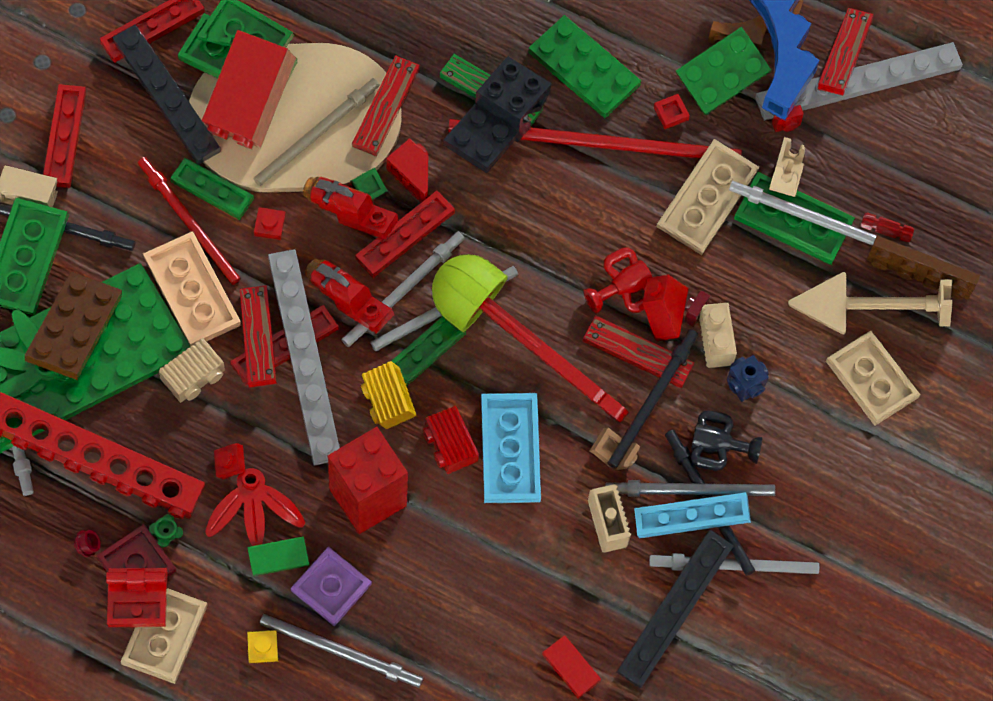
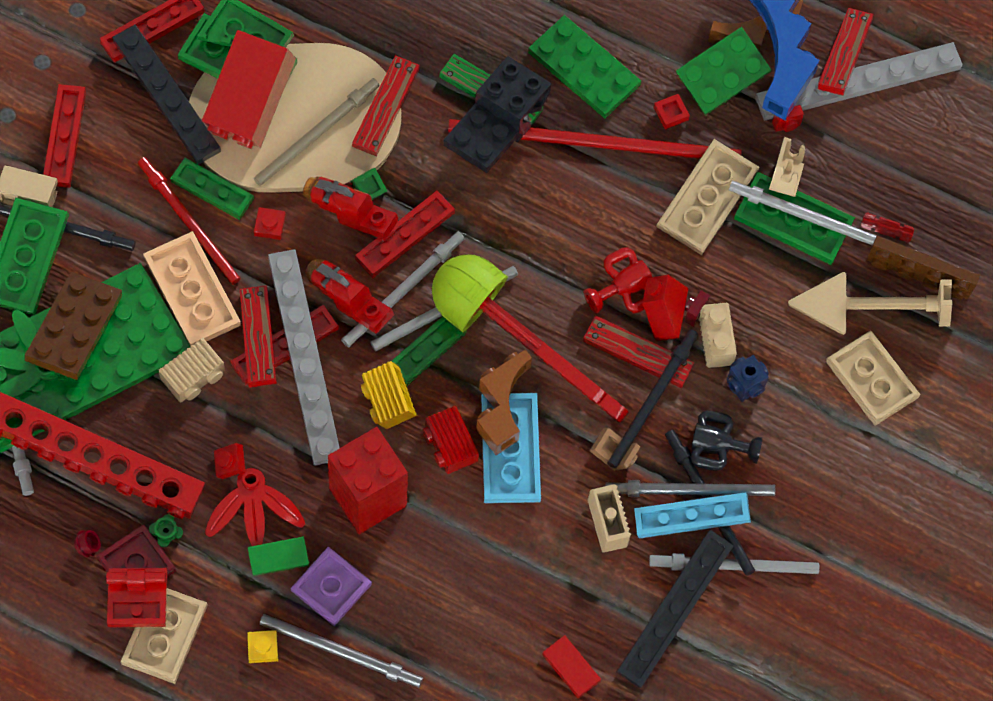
(410, 168): red slope -> none
(496, 384): none -> dark orange arch

